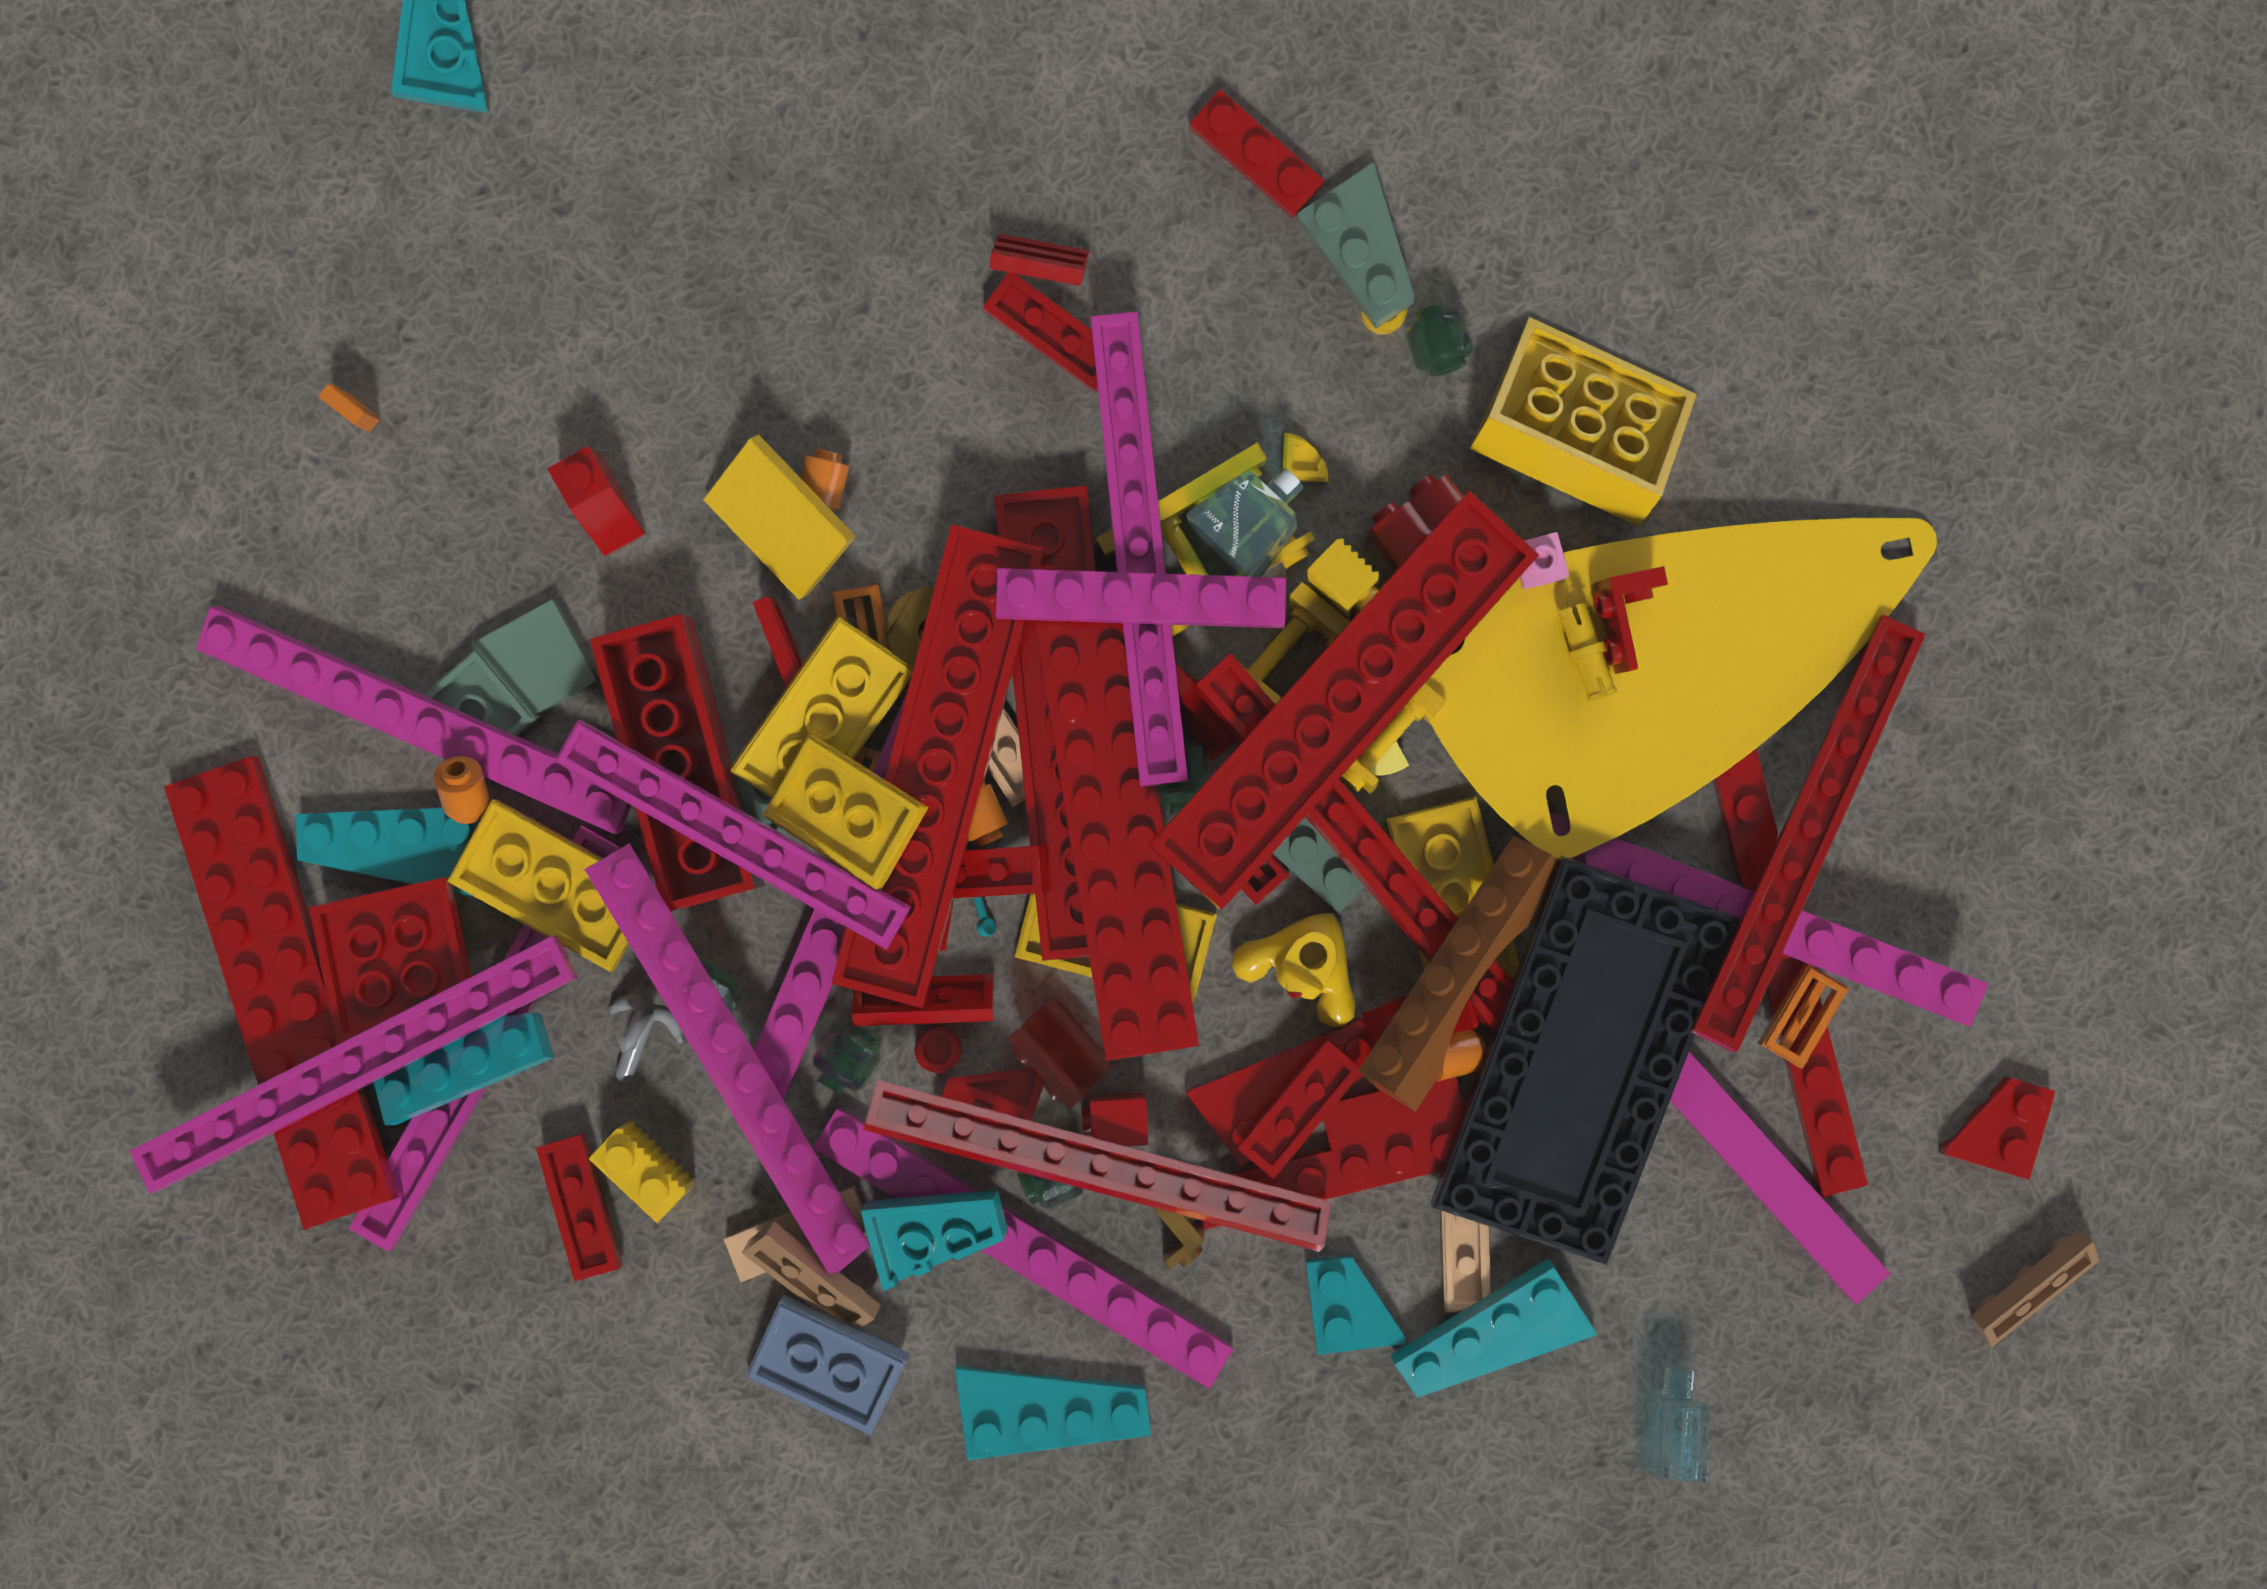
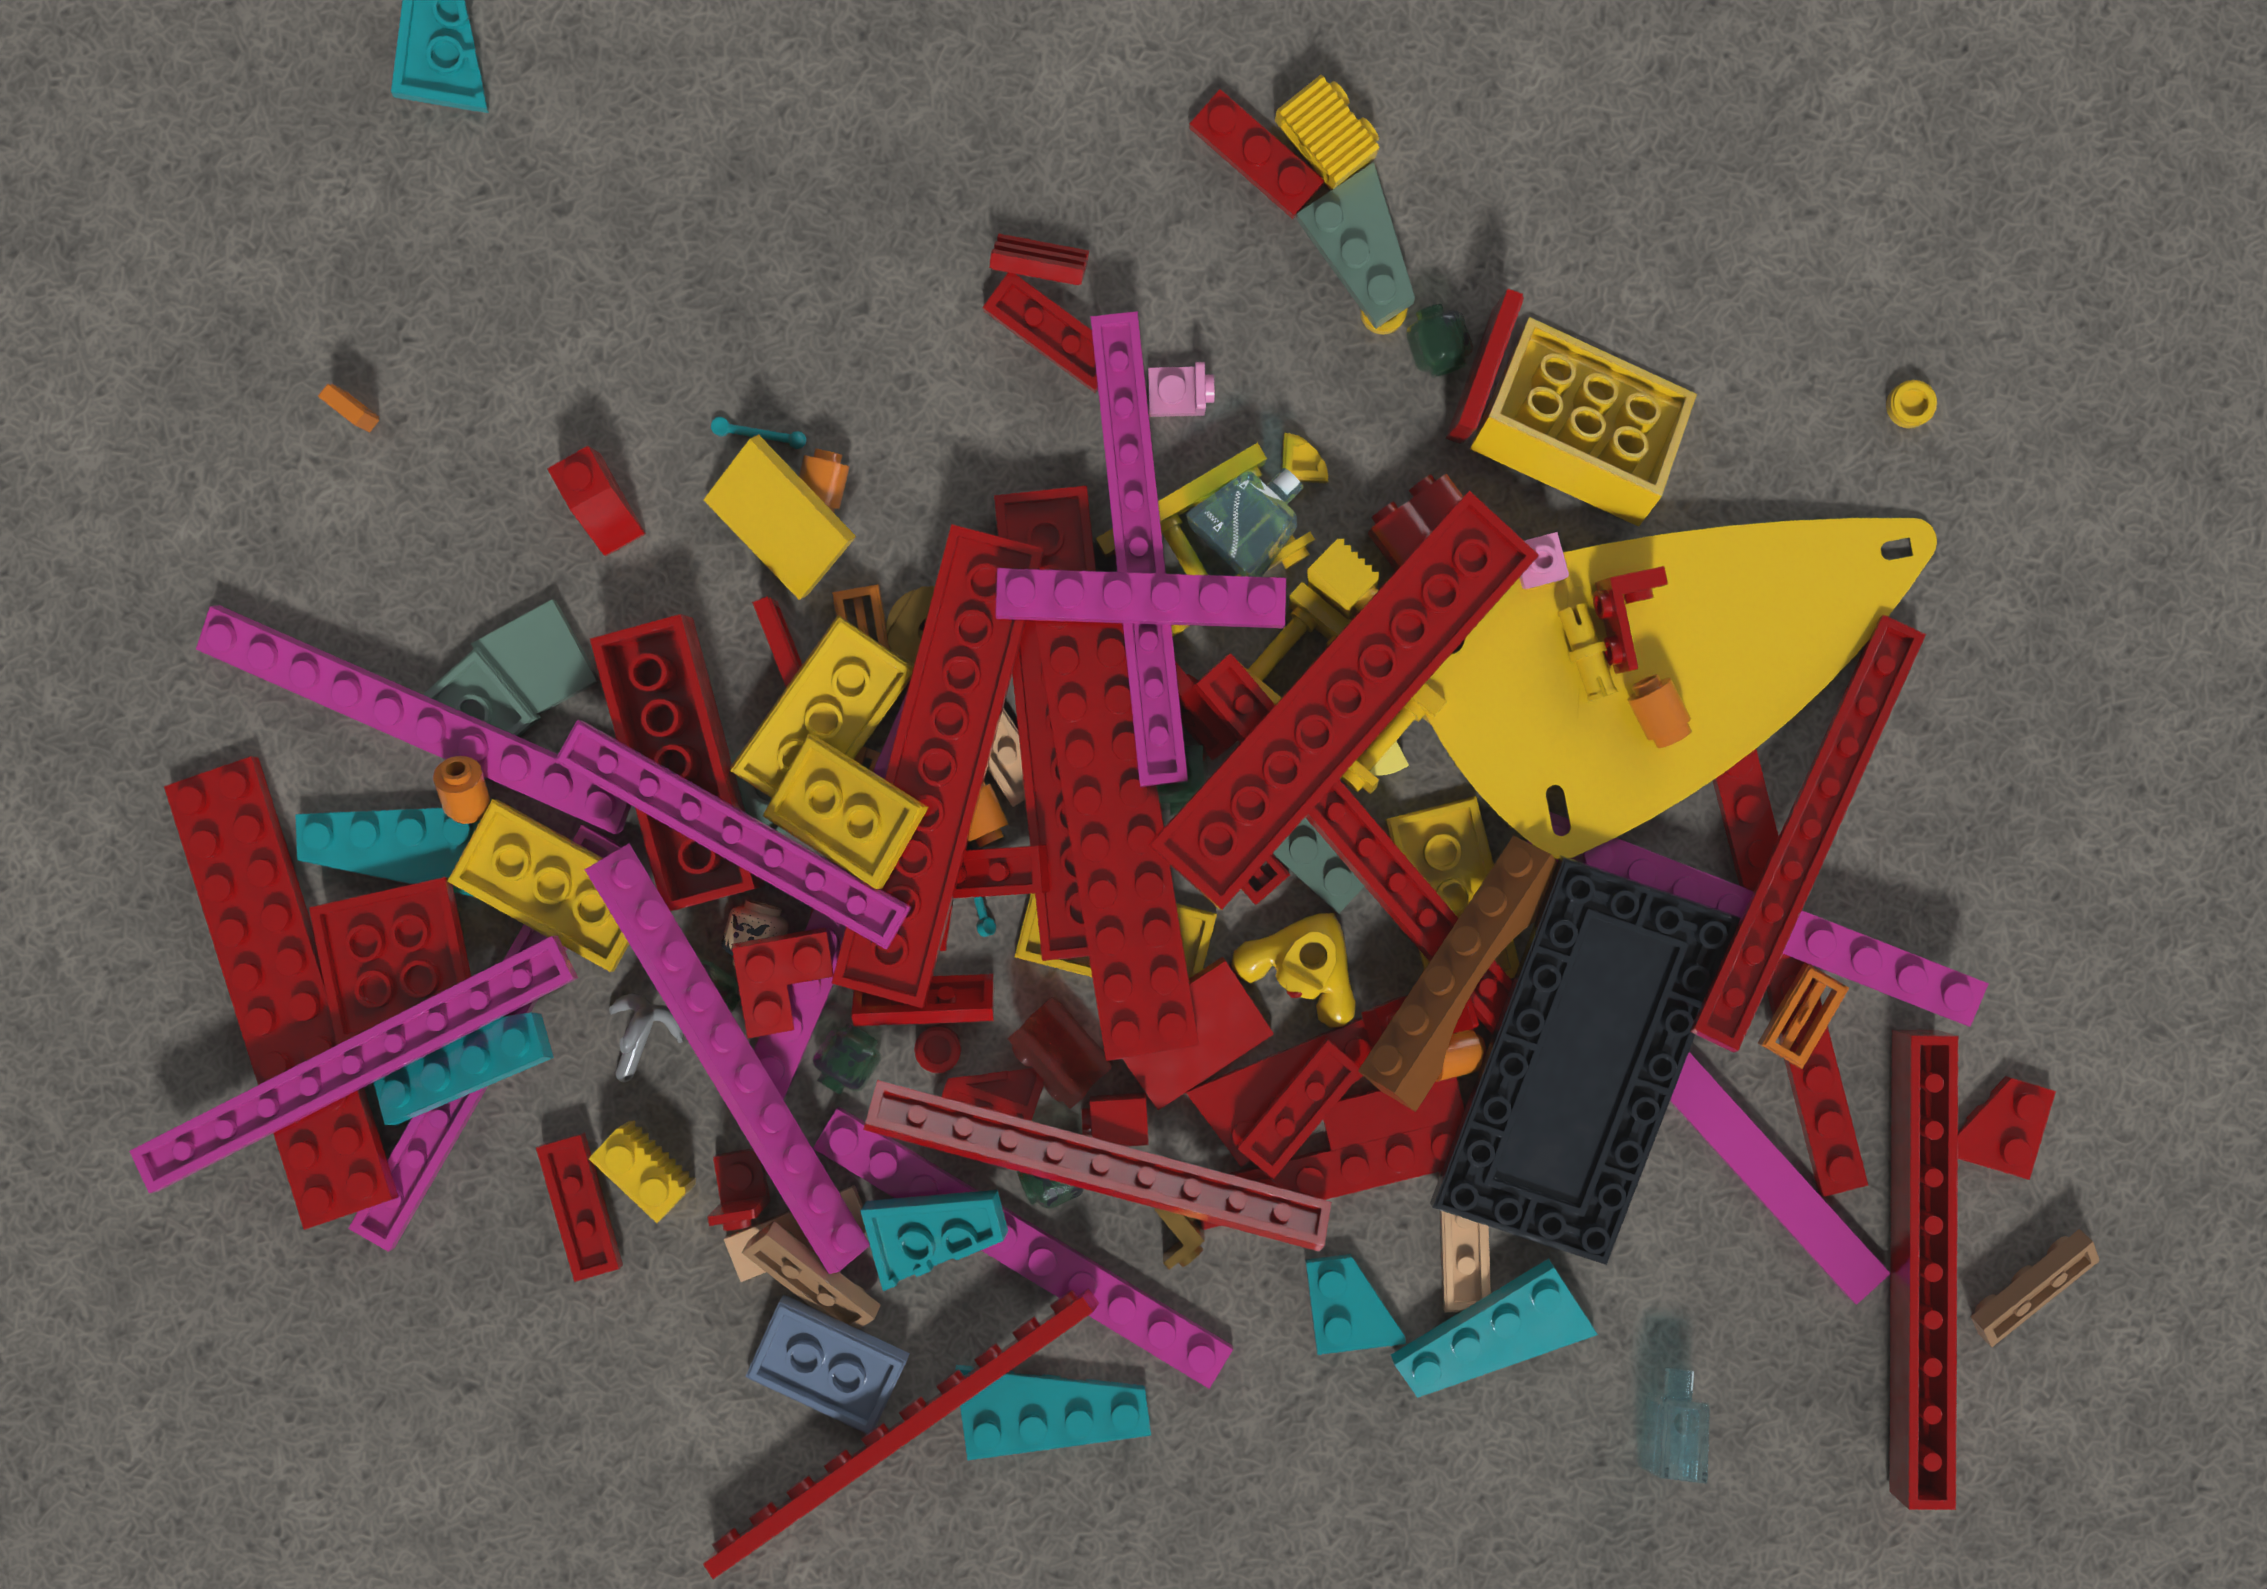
(722, 427): none -> teal hinge
(741, 1189): none -> red bracket
(753, 922): none -> tan head
(766, 969): none -> red plate
(883, 1442): none -> red plate
(1180, 390): none -> bright pink bracket
(1226, 1029): none -> red tile
(1328, 132): none -> yellow brick
(1485, 366): none -> red tile
(1660, 710): none -> orange brick
(1911, 403): none -> yellow tile
(1924, 1269): none -> red brick

